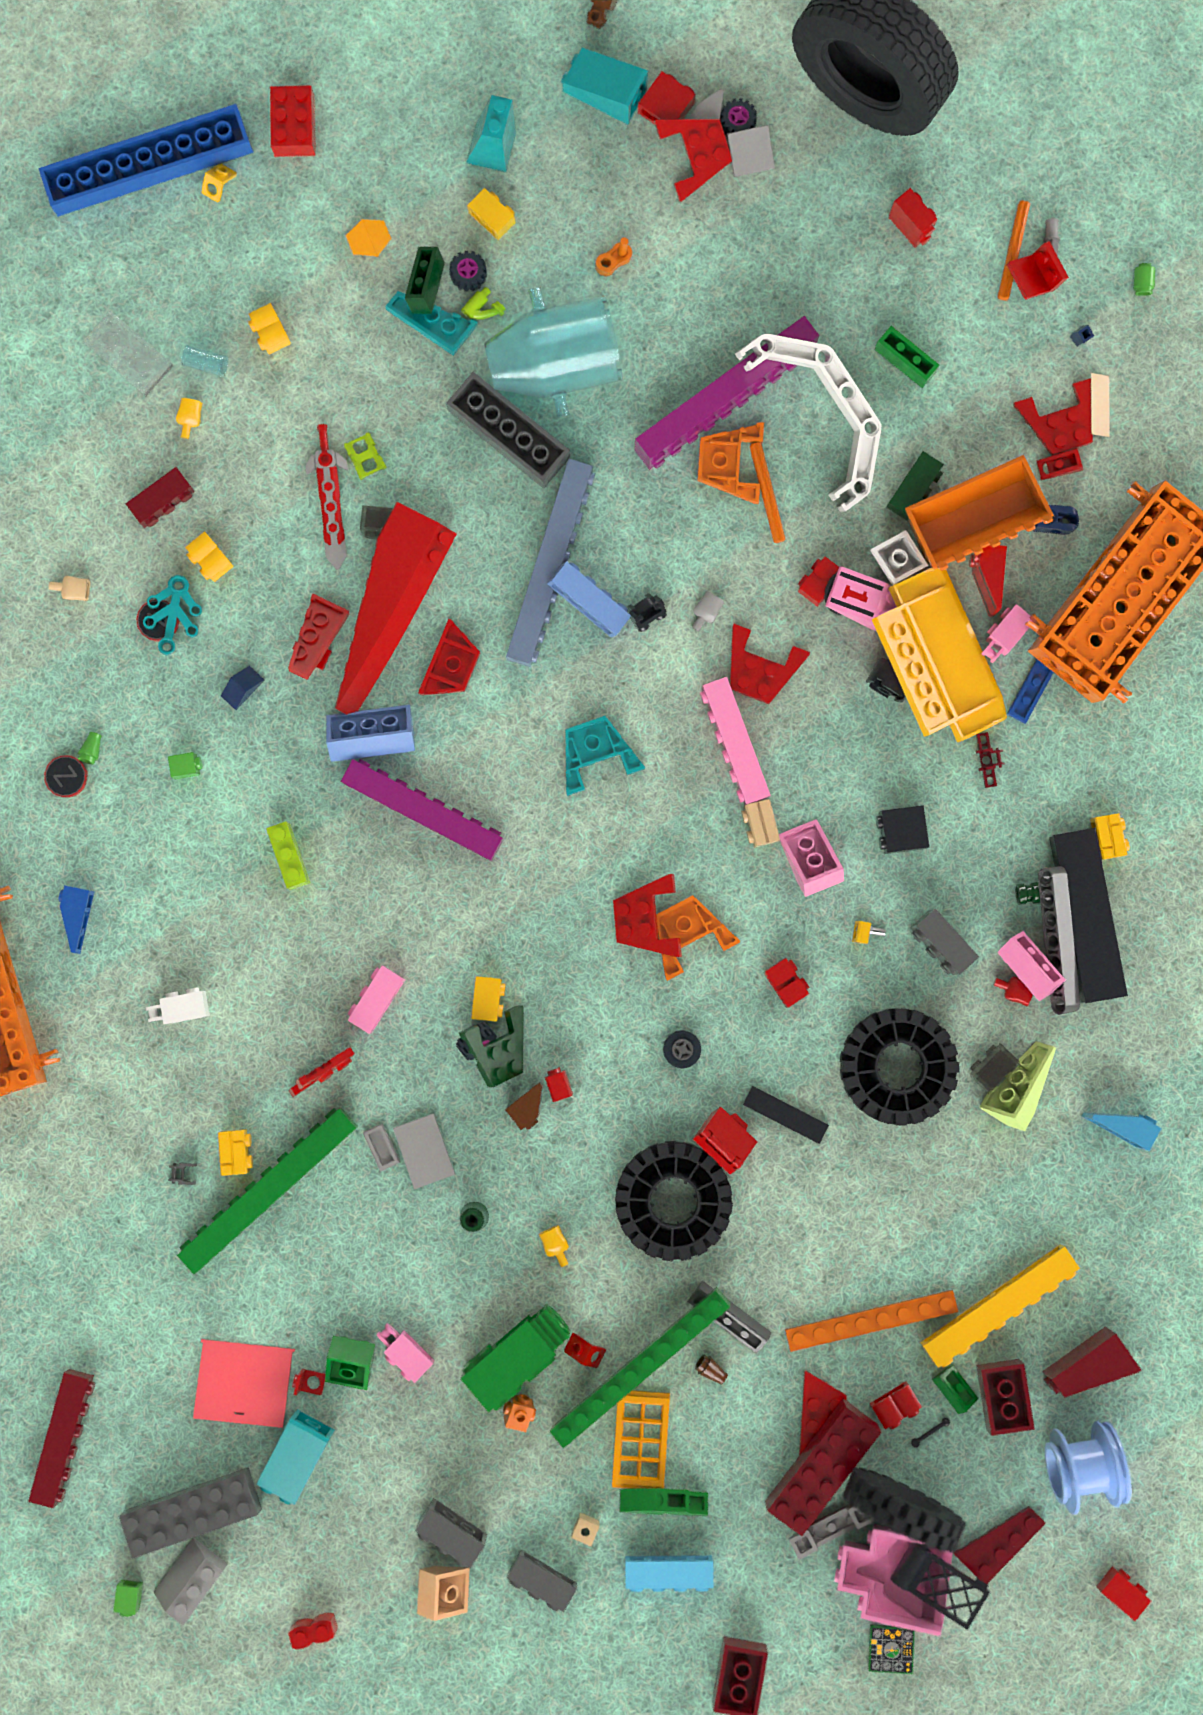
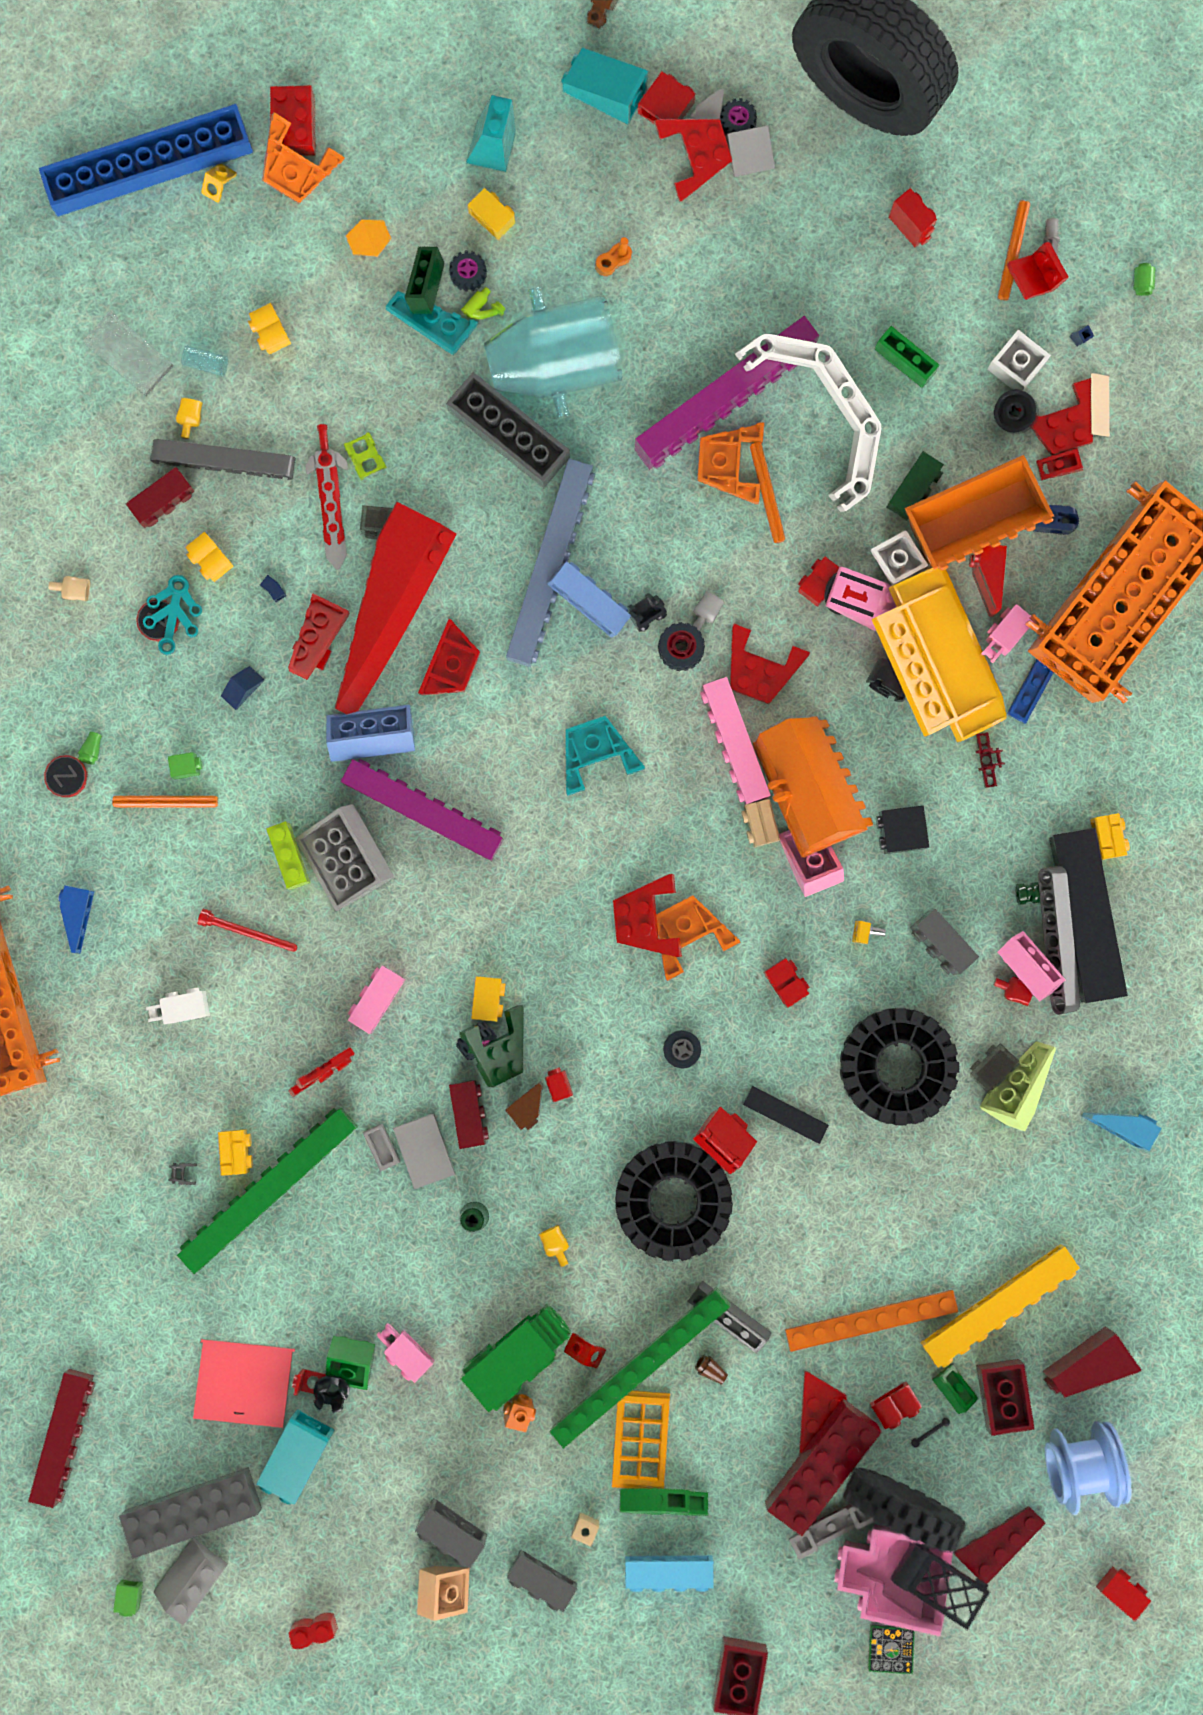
(166, 801): none -> orange axle
(207, 918): none -> piece
(222, 458): none -> dark grey beam
(273, 588): none -> dark blue piece
(290, 171): none -> orange wing
(335, 1399): none -> black piece
(344, 857): none -> light grey slope
(468, 1114): none -> dark red brick
(684, 634): none -> black wheel
(810, 784): none -> orange piece
(1018, 361): none -> white brick
(1027, 416): none -> black brick

